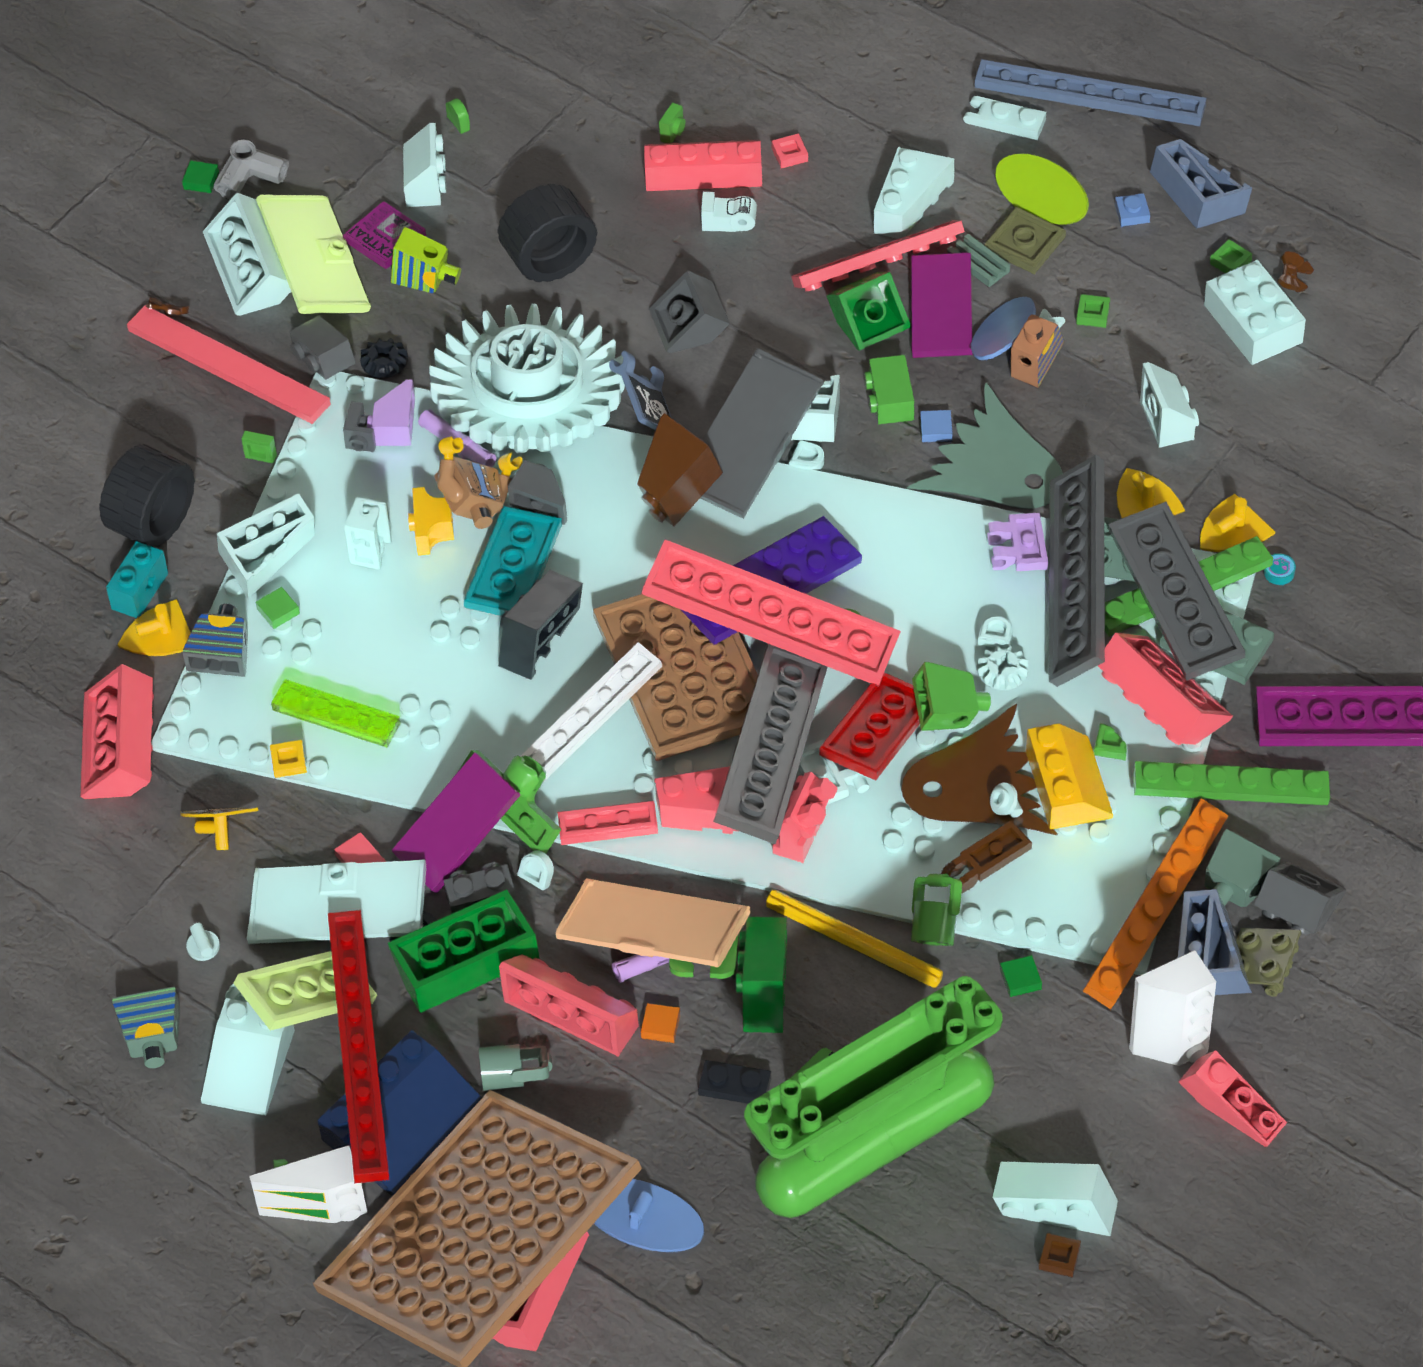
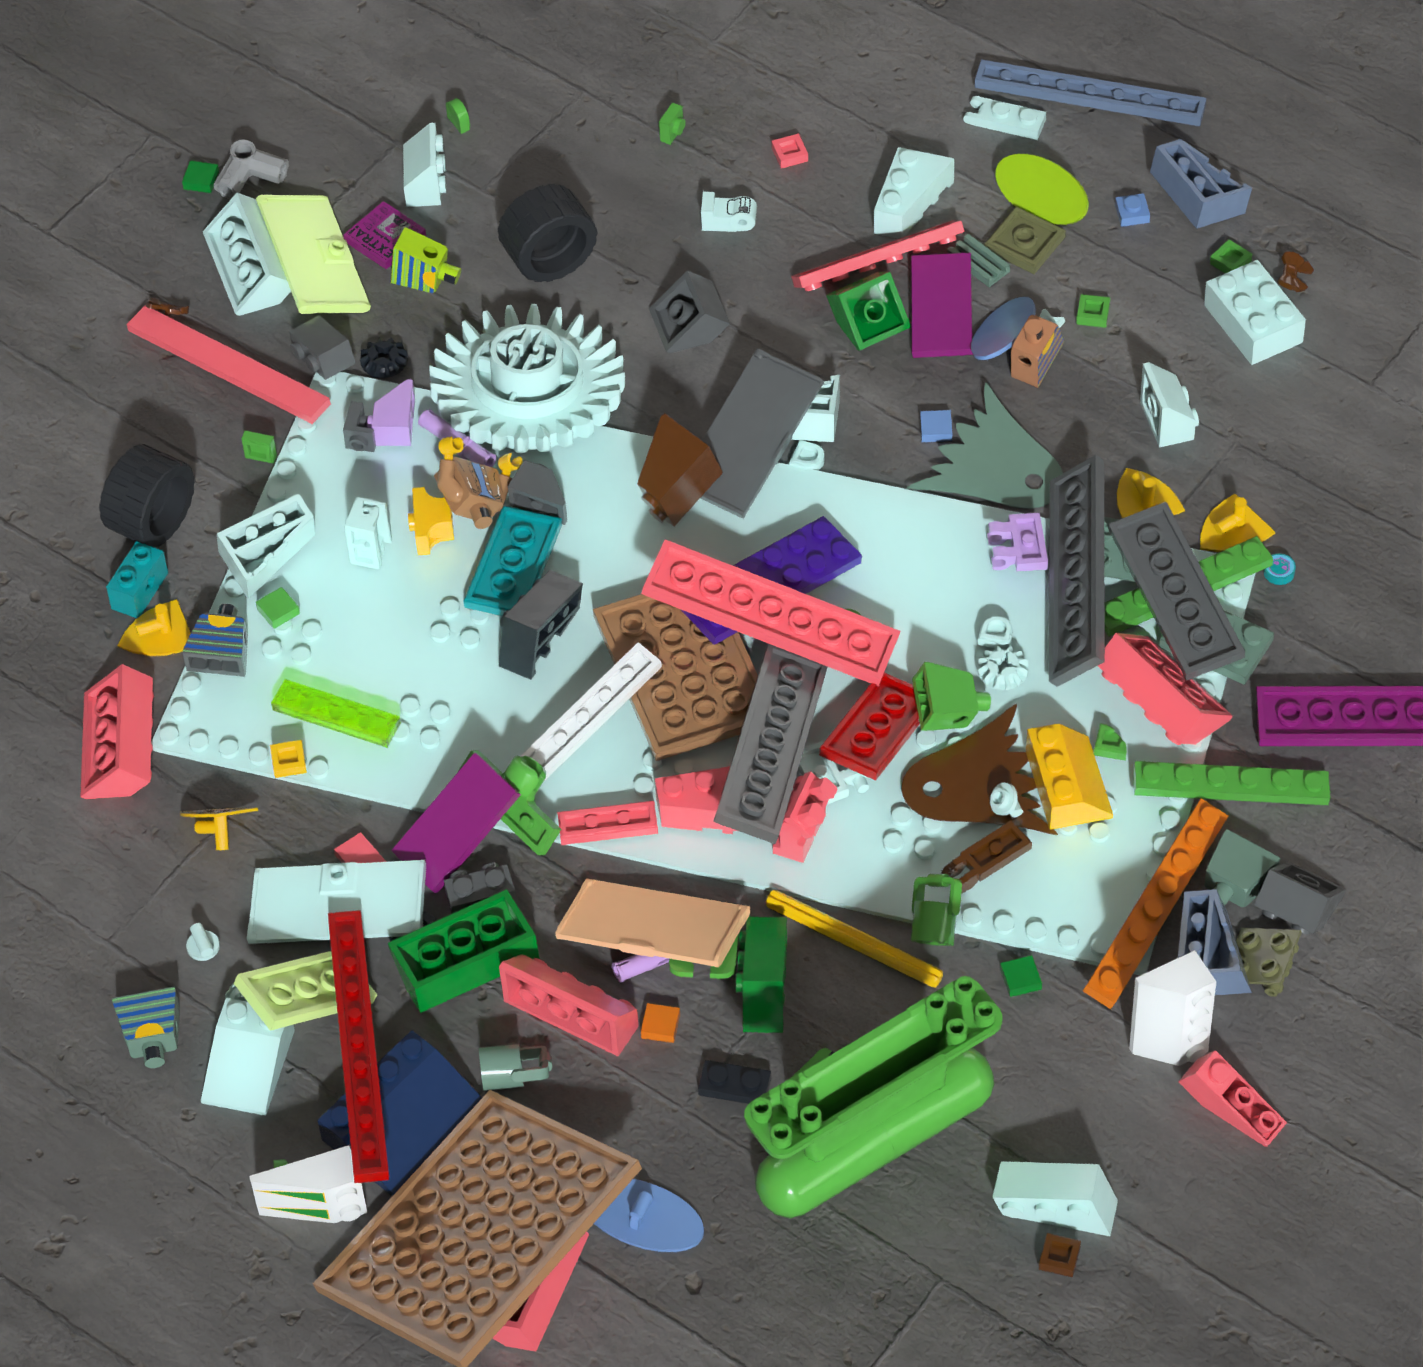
(536, 869): light aqua tile -> none
(644, 394): sand blue flag -> none
(703, 165): coral slope -> none
(891, 389): bright green brick -> none

